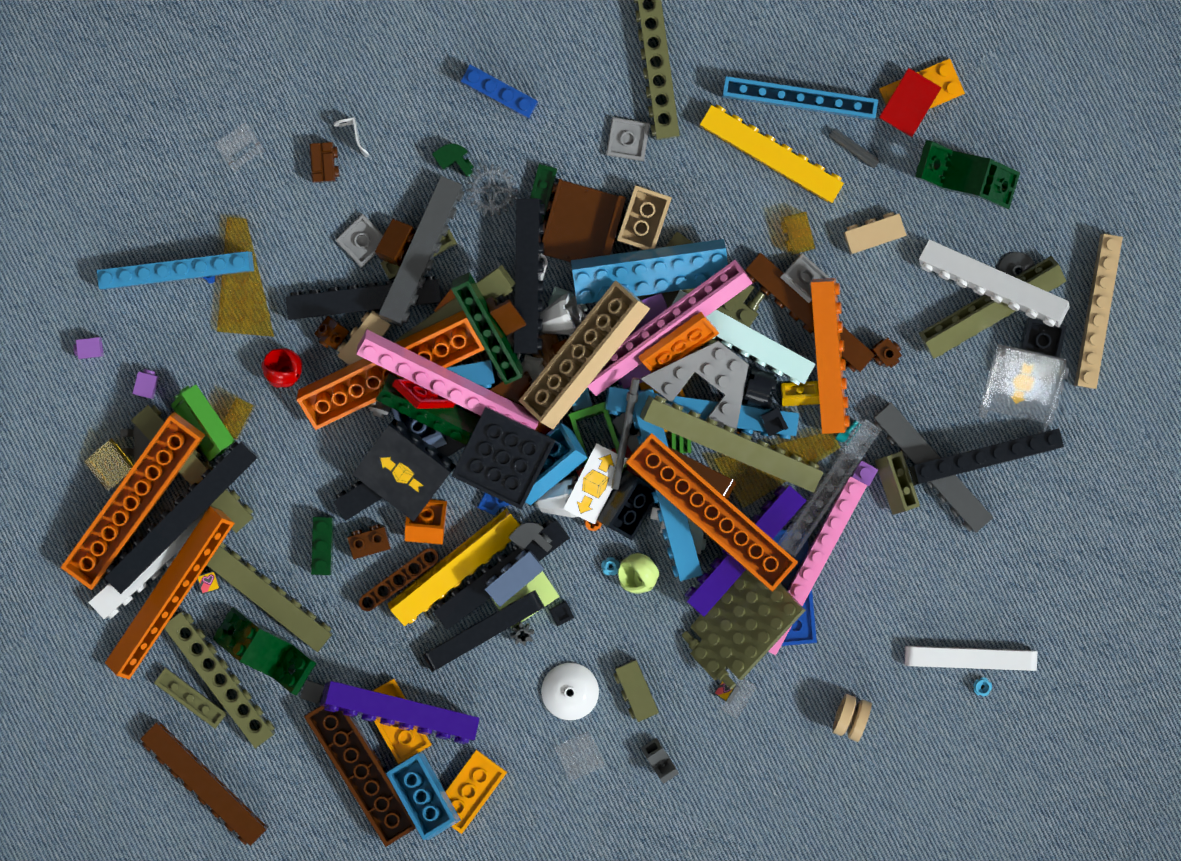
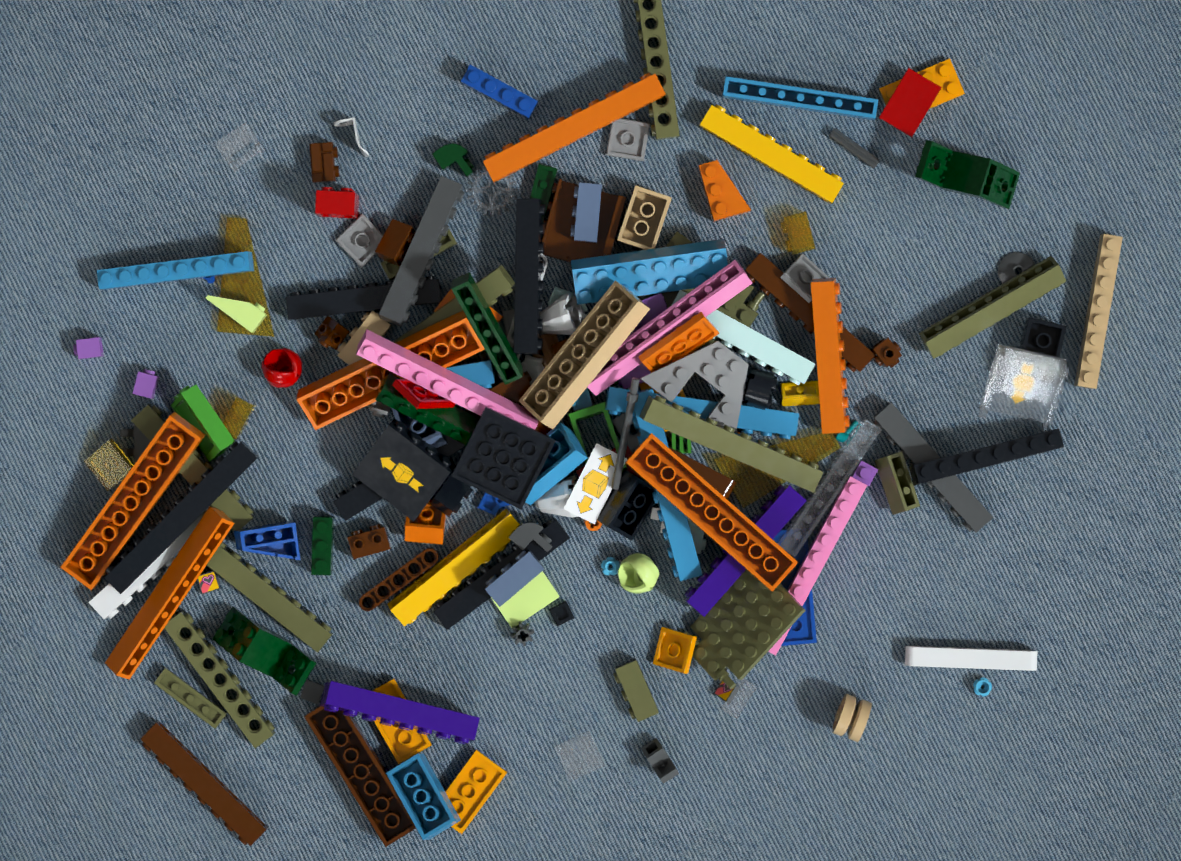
(244, 313): none -> yellowish green slope
(270, 539): none -> blue wedge
(337, 203): none -> red brick
(450, 495): none -> black hinge
(483, 630): black beam -> none
(505, 315): reddish brown panel -> none
(572, 677): white dish -> none
(574, 127): none -> orange brick
(586, 212): none -> sand blue brick
(674, 650): none -> light orange plate
(721, 193): none -> orange wedge
(773, 421): black panel -> none
(874, 233): tan brick -> none
(994, 283): white brick -> none

